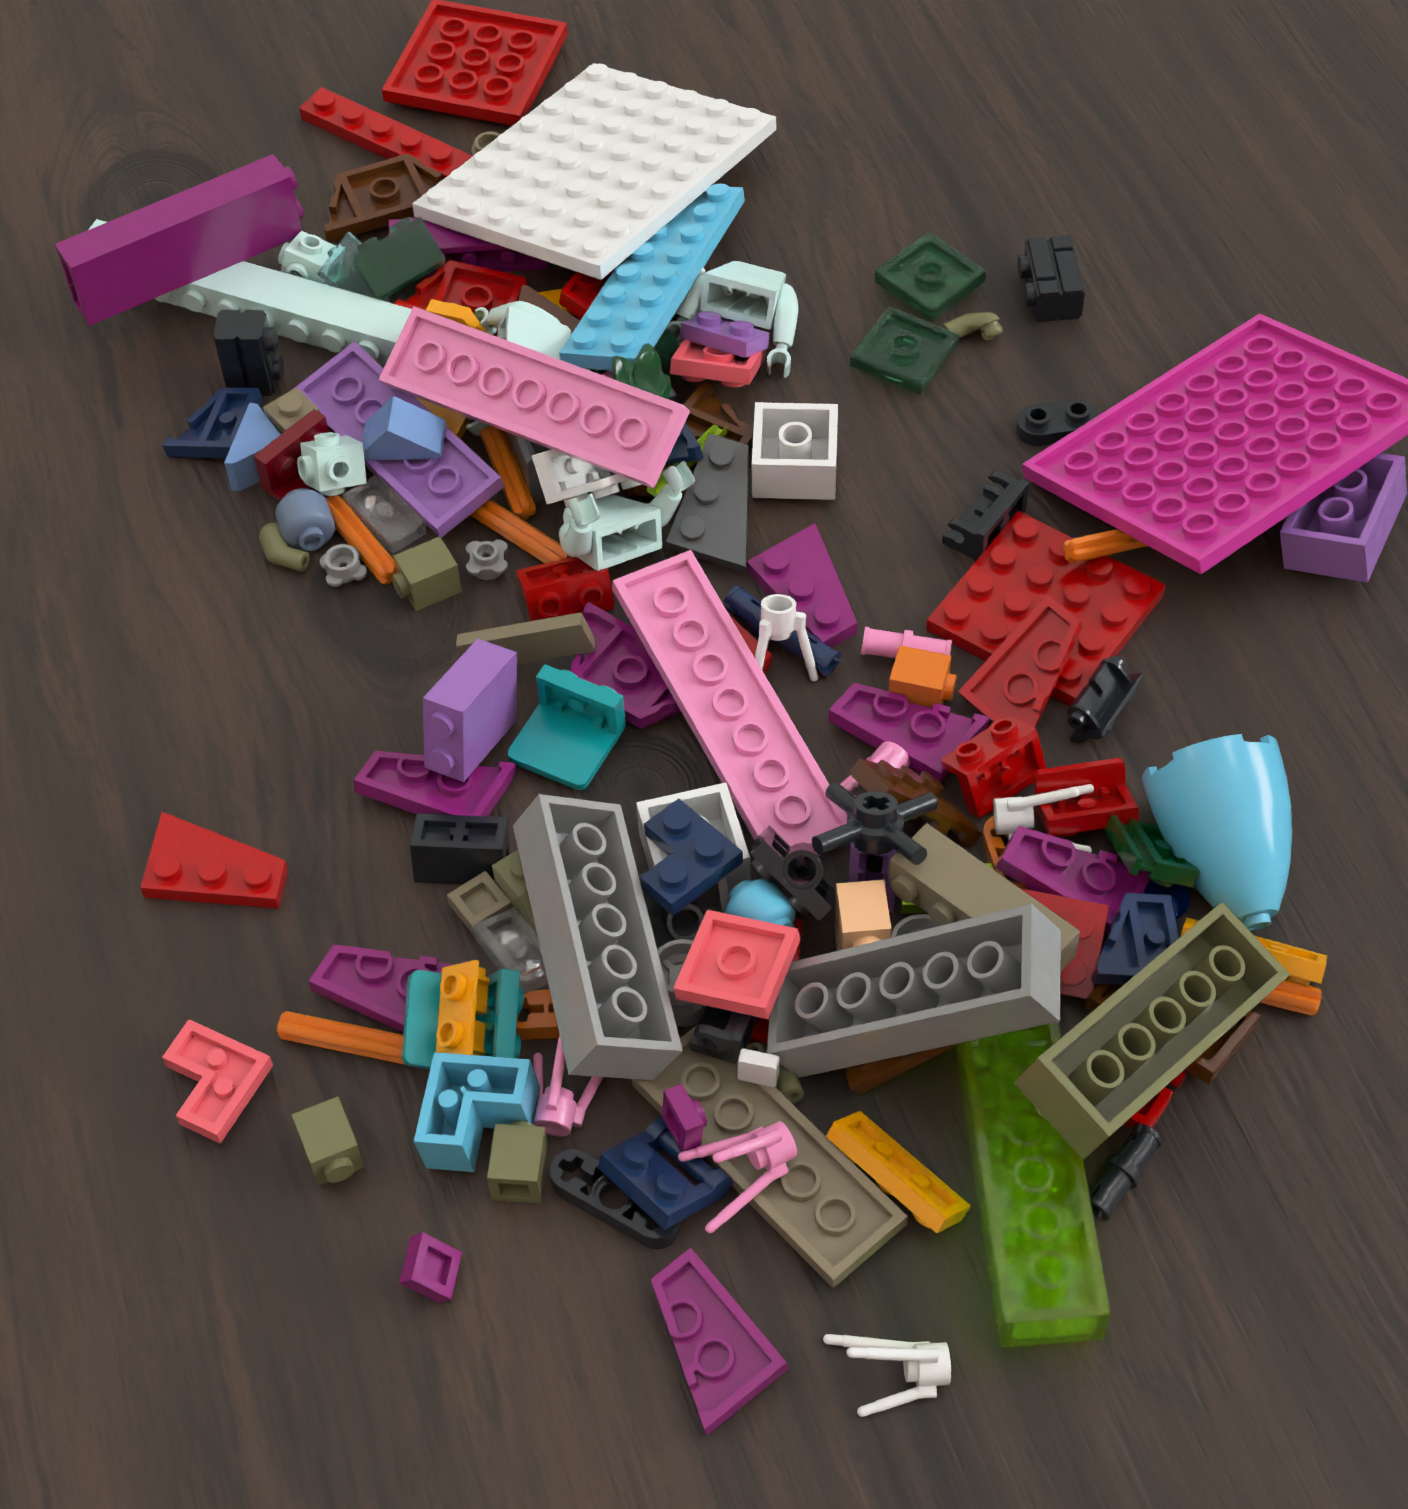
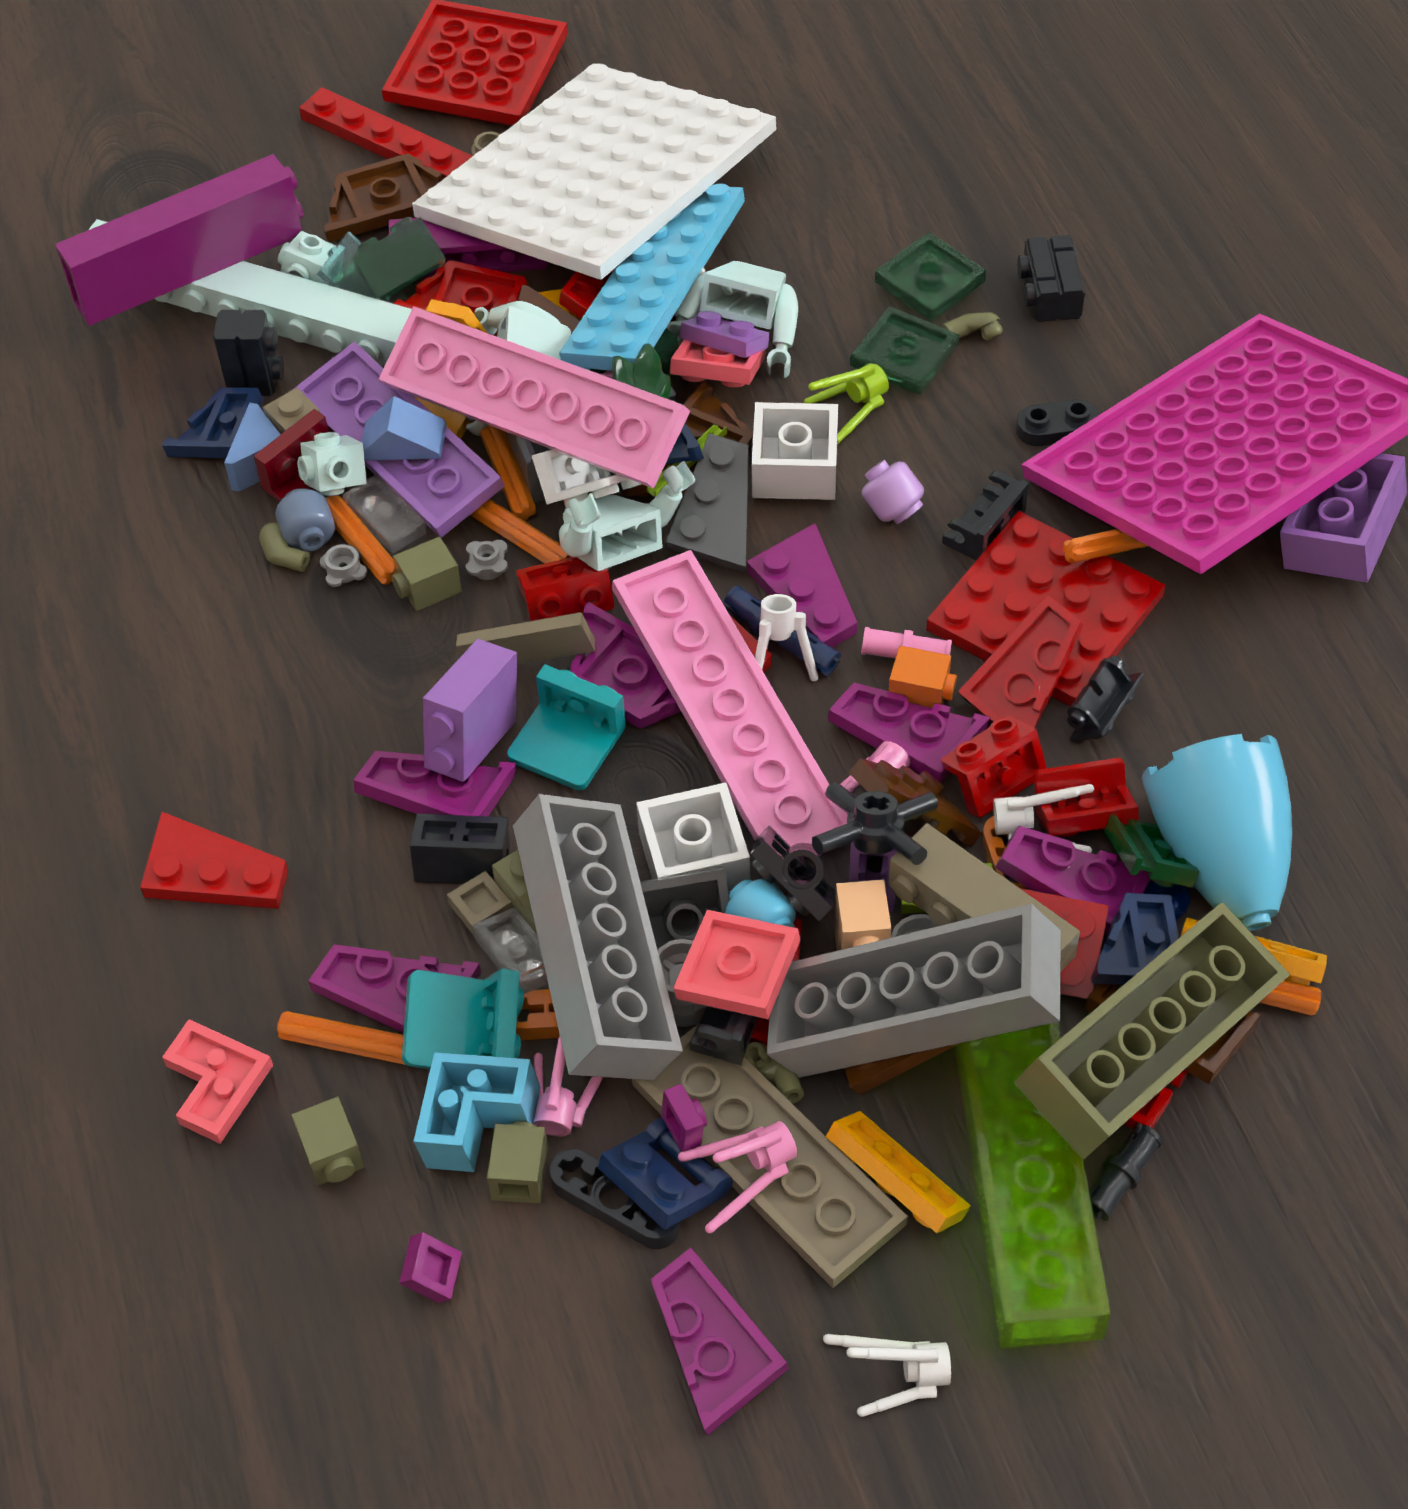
(461, 997): light orange hinge -> none
(695, 857): dark blue plate -> none
(758, 1067): white piece -> none
(862, 386): none -> lime plant
(892, 491): none -> lavender head

